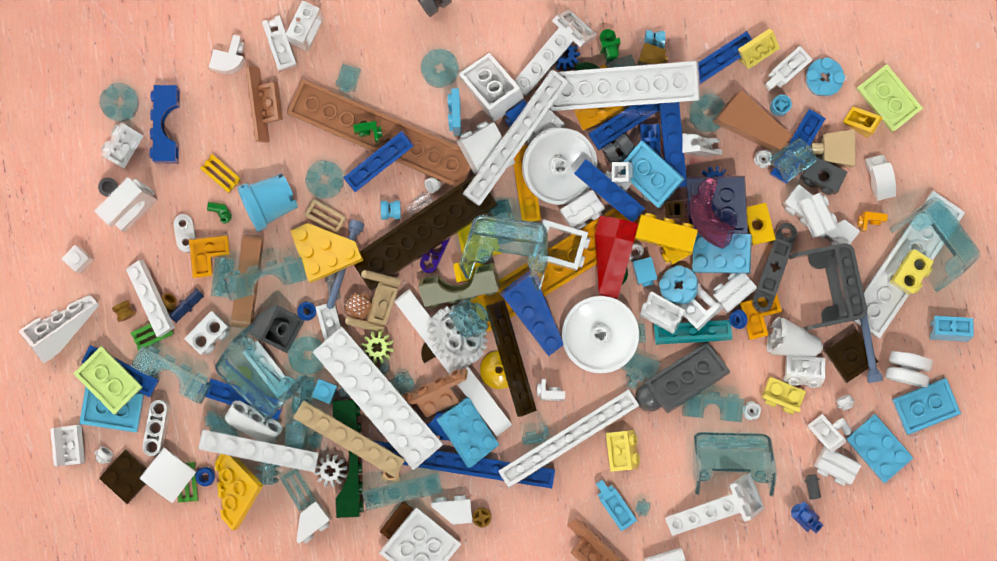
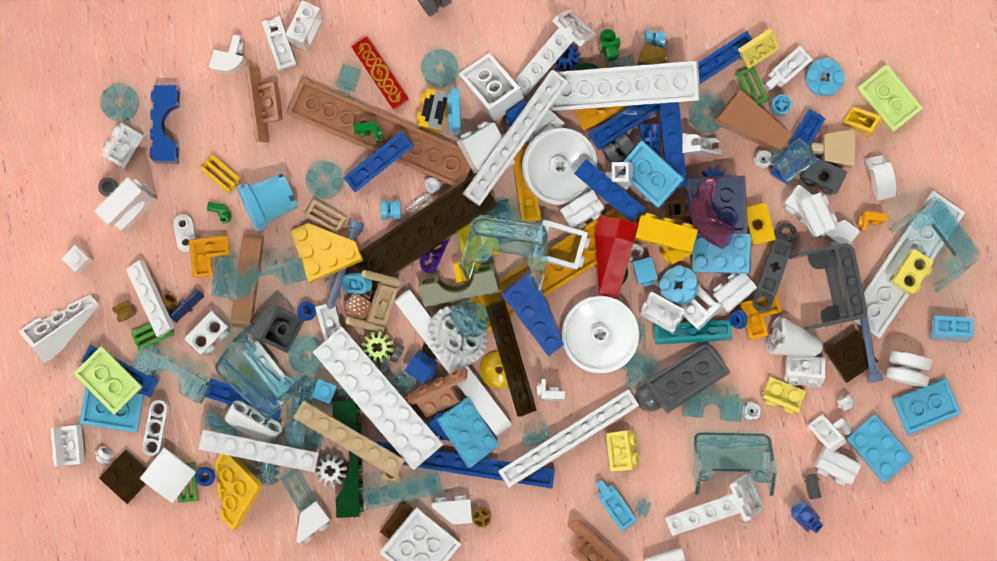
(356, 283): none -> medium azure plate
(379, 73): none -> red tile
(397, 353): none -> dark grey tile
(421, 367): none -> blue brick
(433, 110): none -> brick
(745, 72): none -> bright green tile

